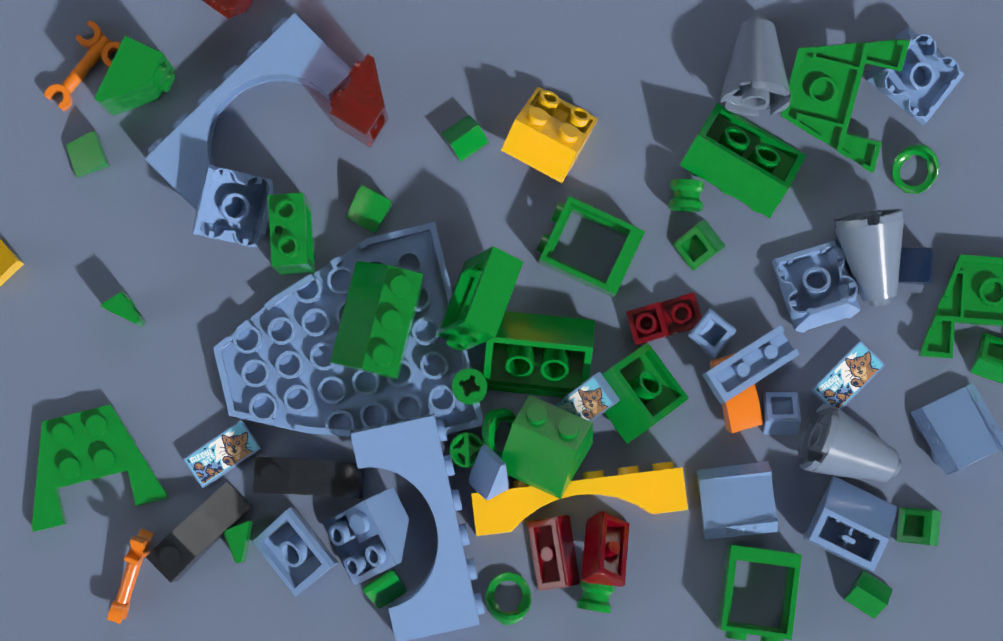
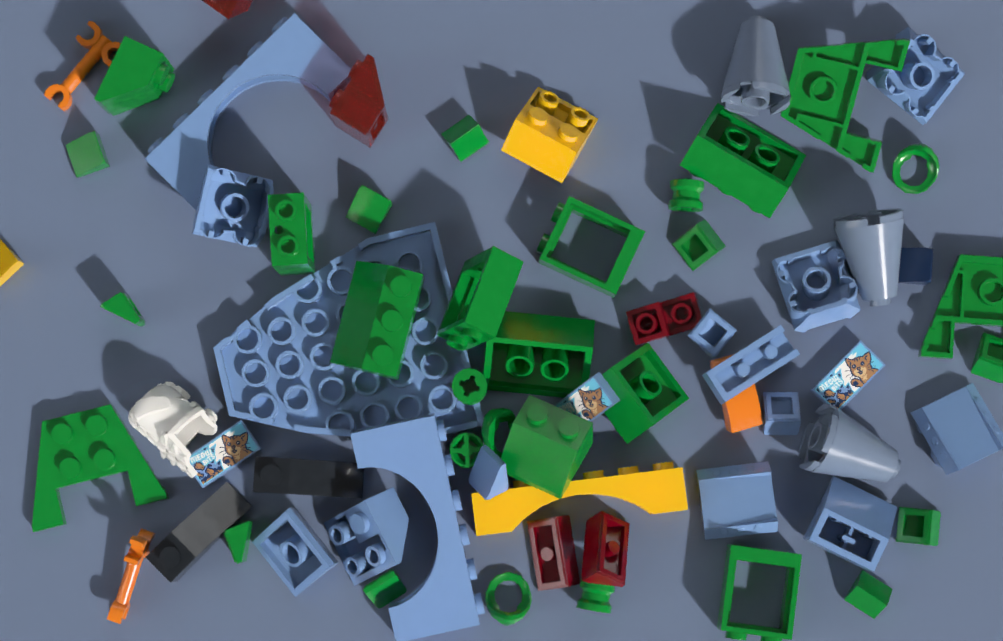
(172, 422): none -> white helmet

